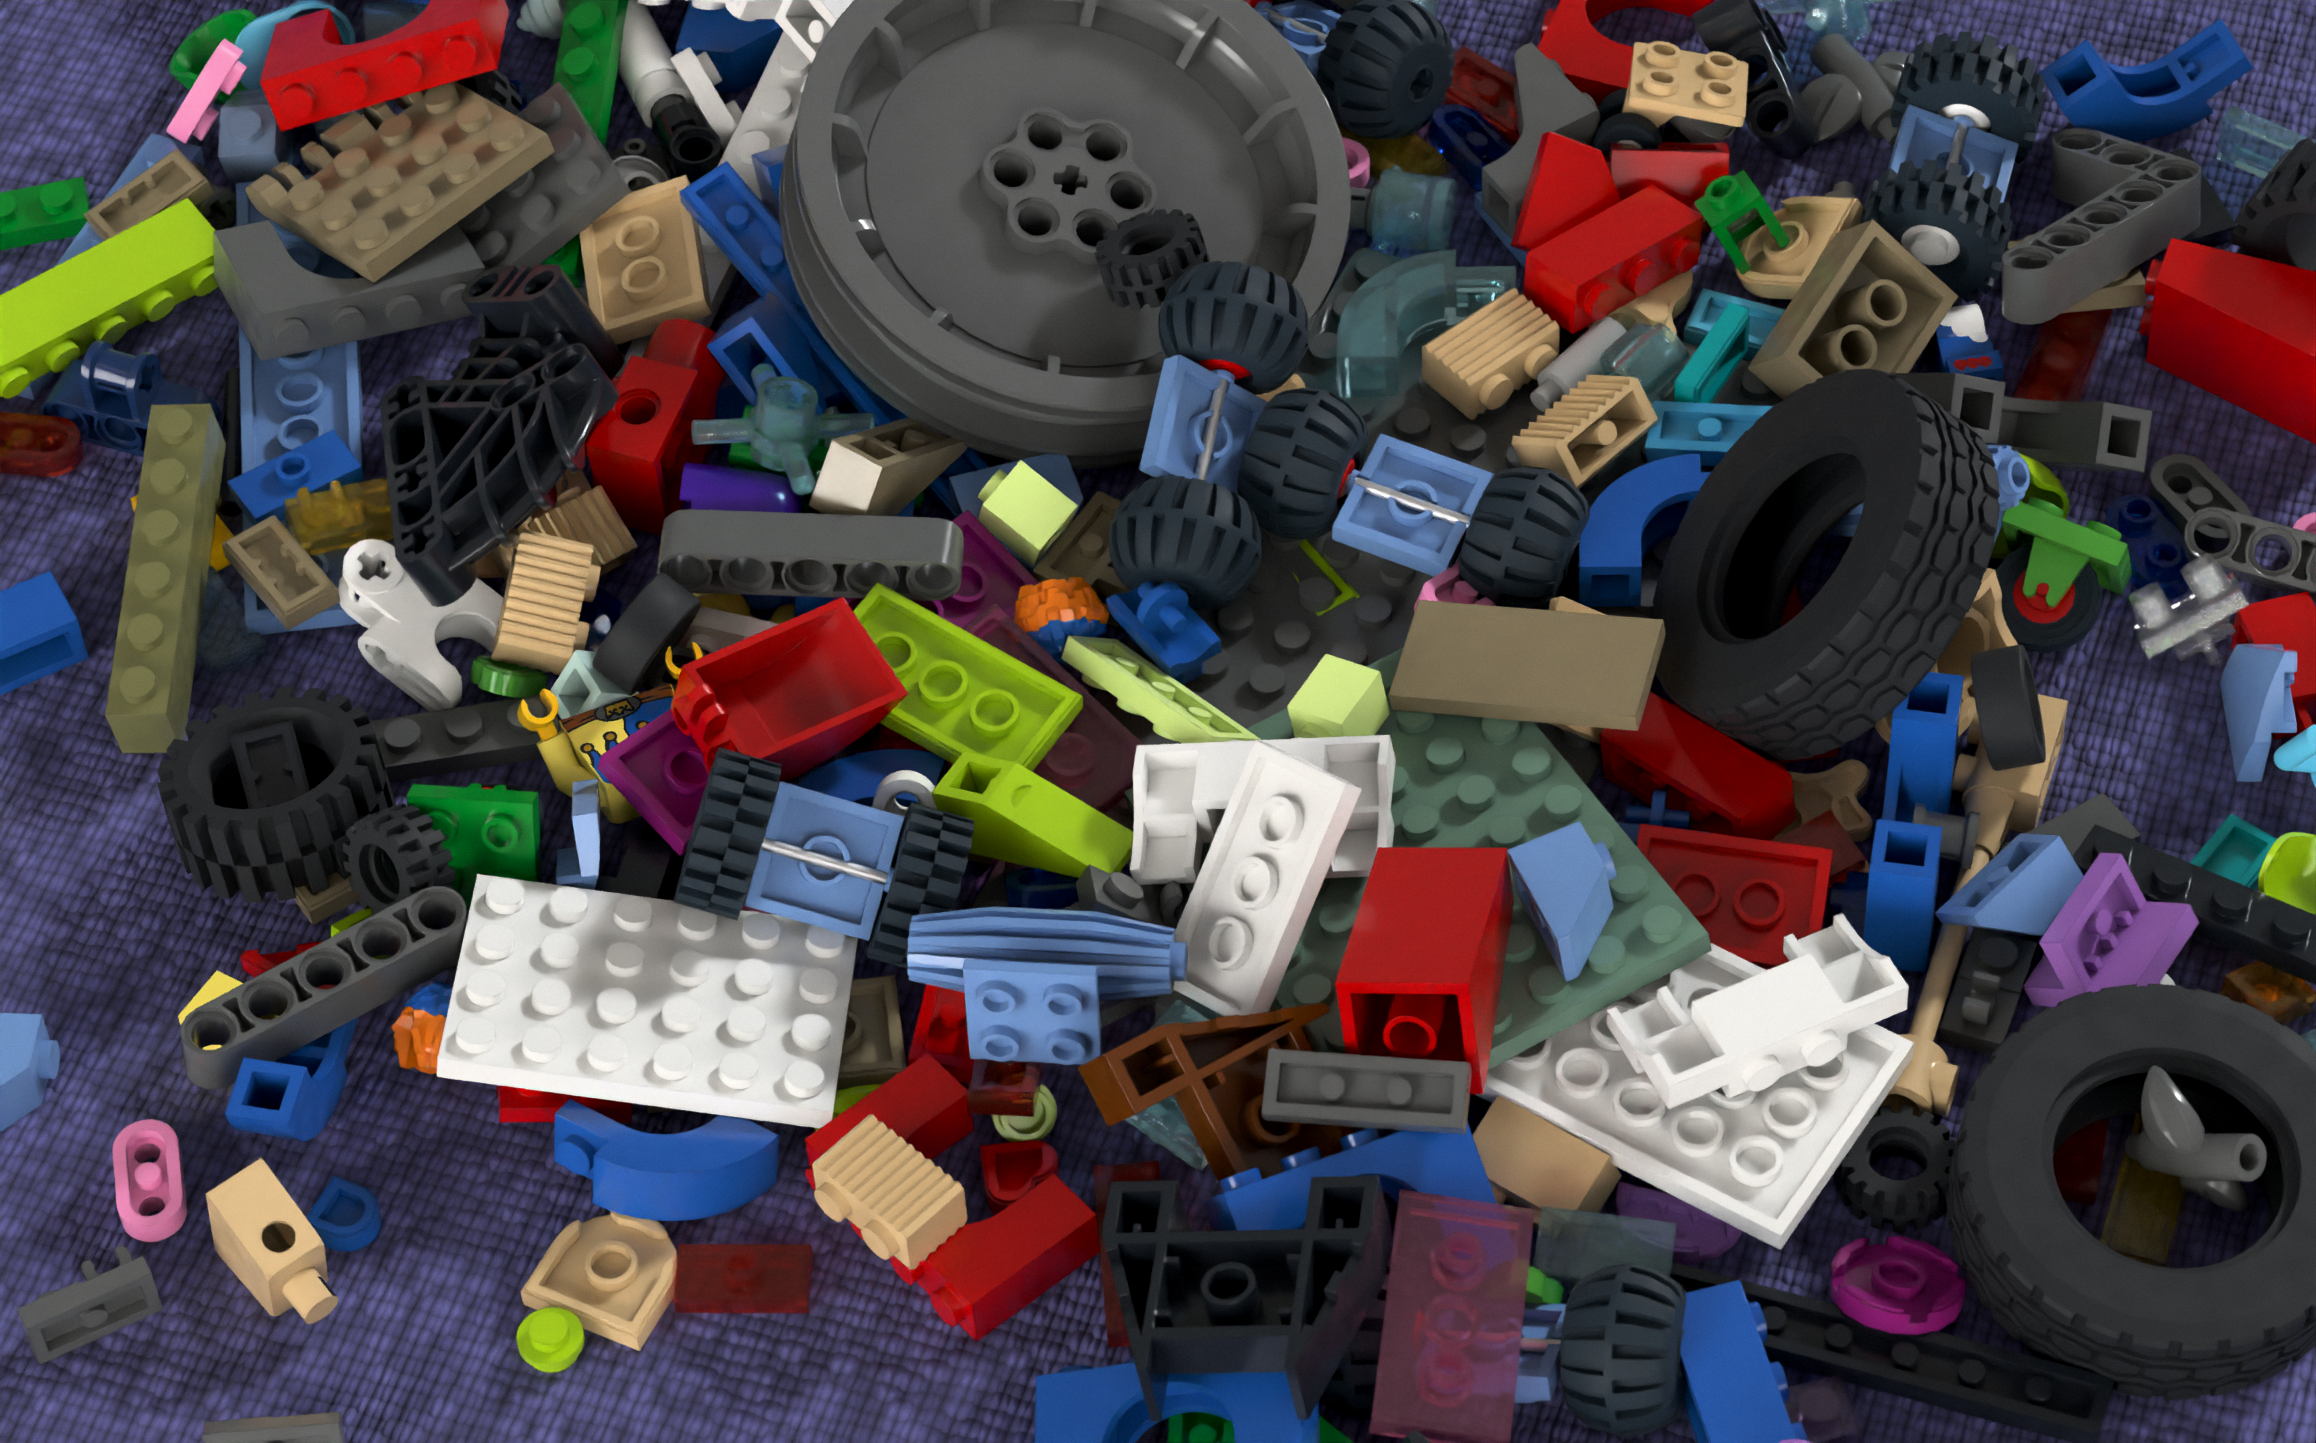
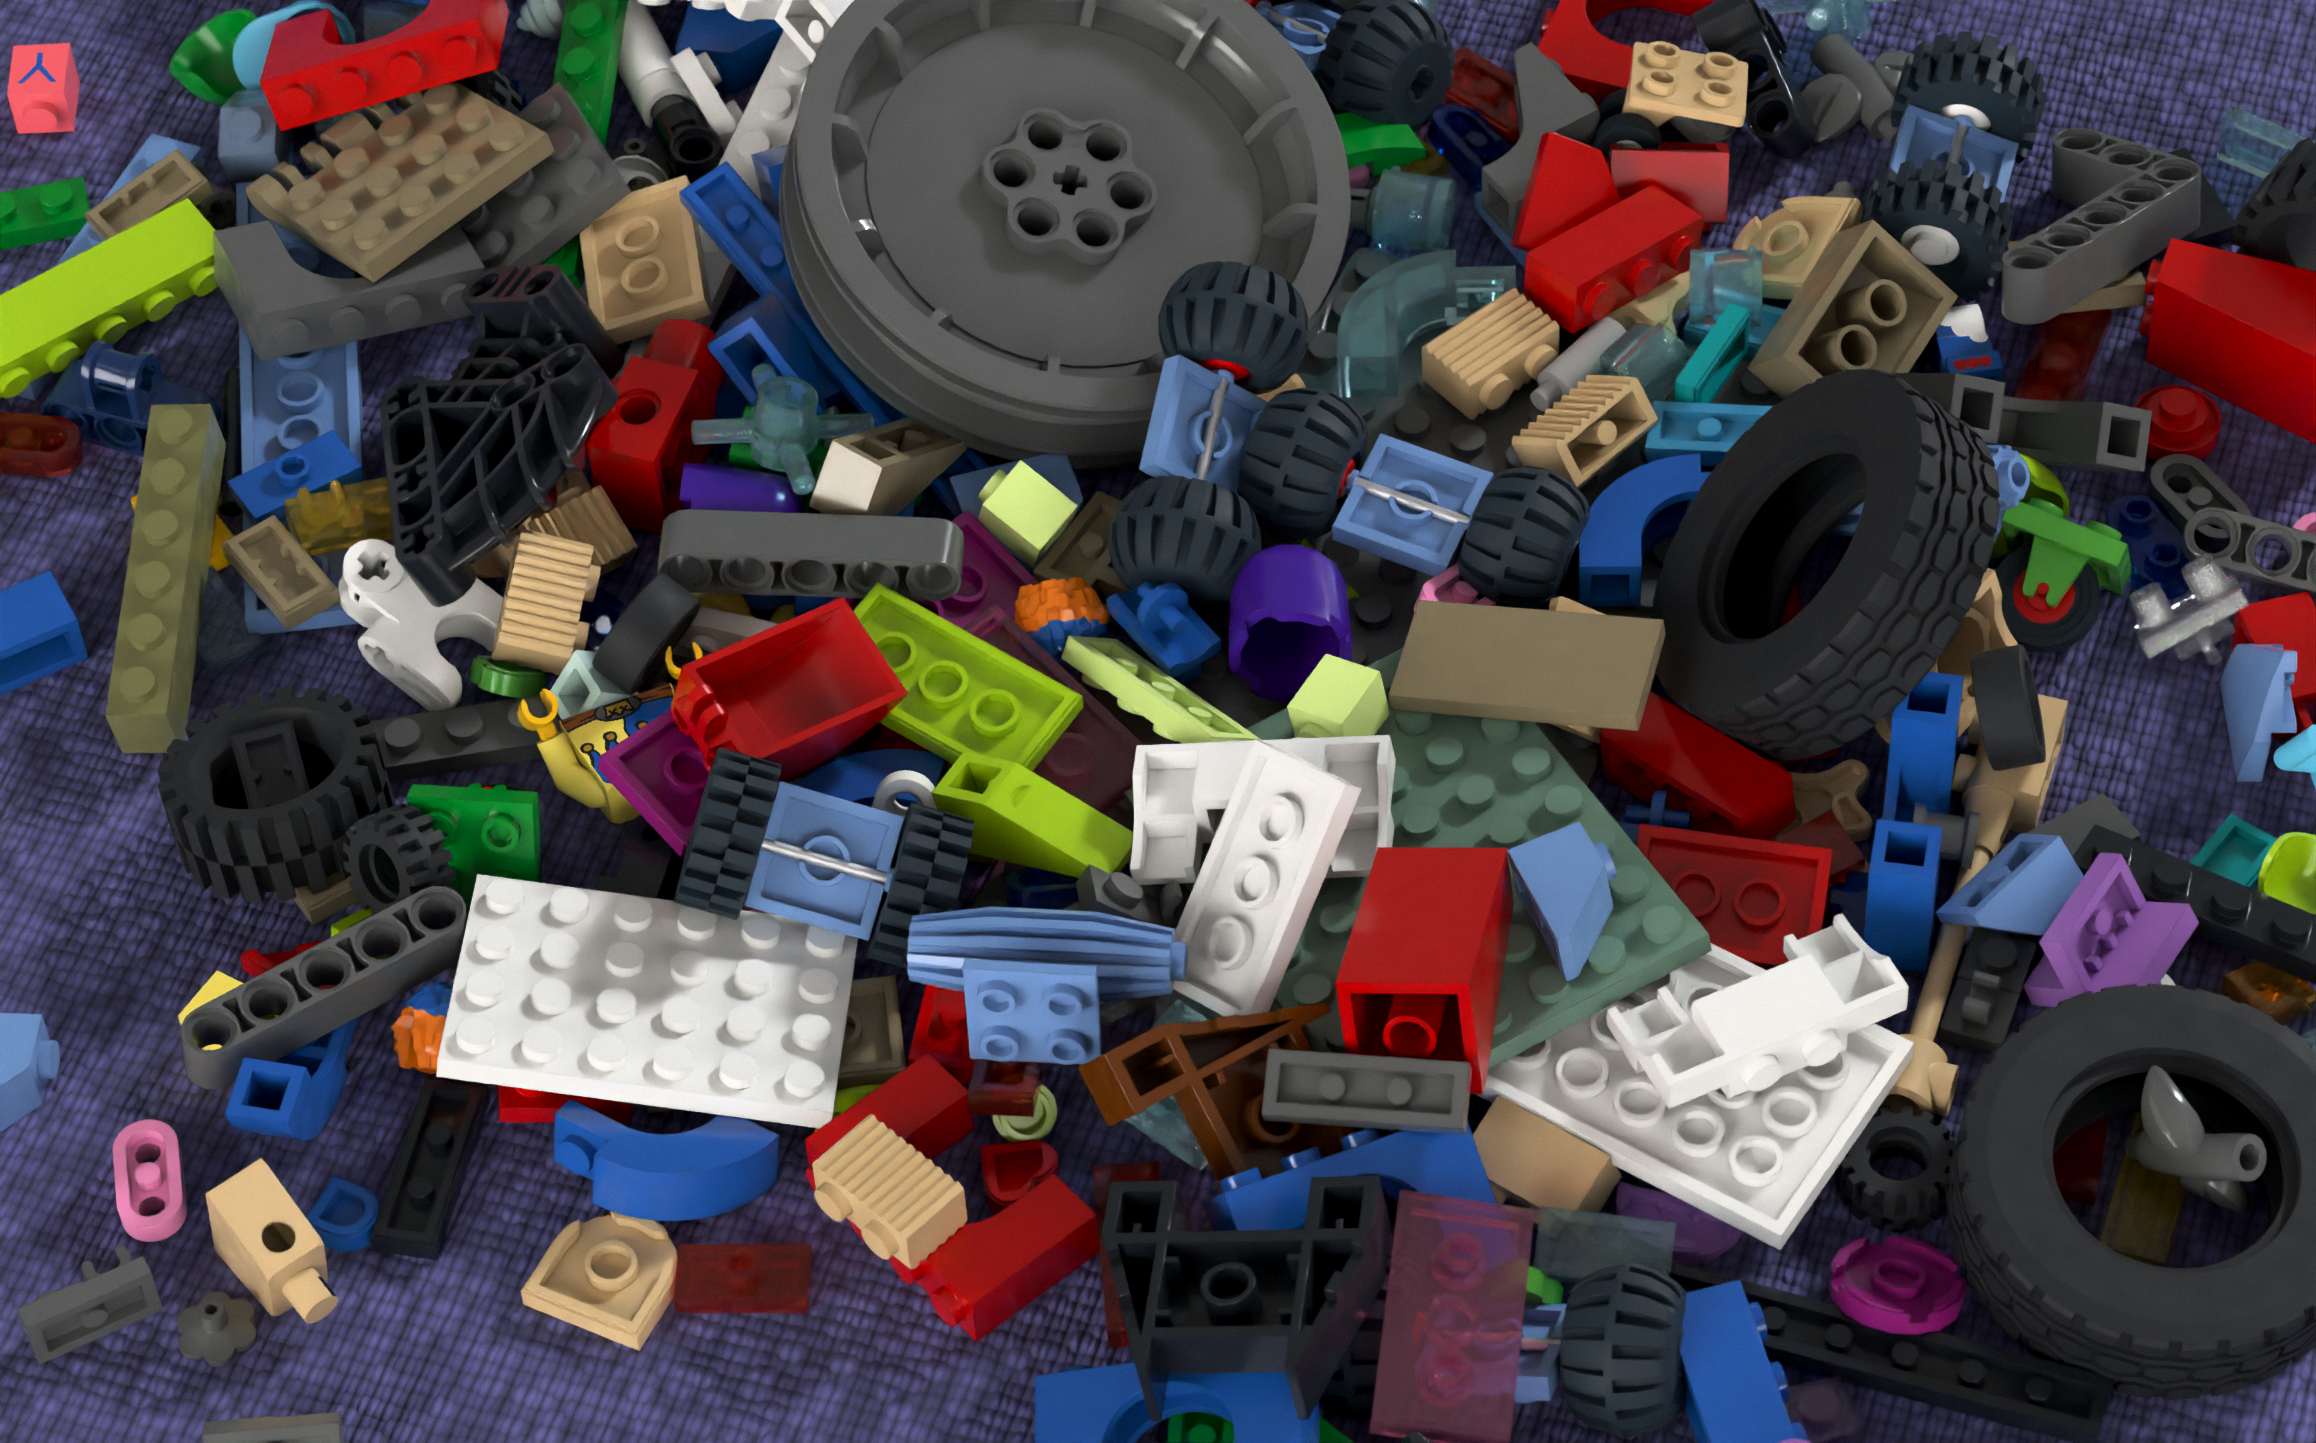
(43, 88): none -> coral brick
(217, 1329): none -> dark grey plant
(219, 74): bright pink plate -> none
(430, 1169): none -> black tile
(550, 1339): lime plate -> none
(580, 864): medium blue slope -> none
(1149, 256): black tyre -> none
(1285, 618): none -> dark purple cylinder
(1377, 143): none -> green slope
(1722, 278): none -> clear light blue piece
(1735, 211): green window -> none
(2150, 97): blue arch -> none
(2180, 421): none -> red plate

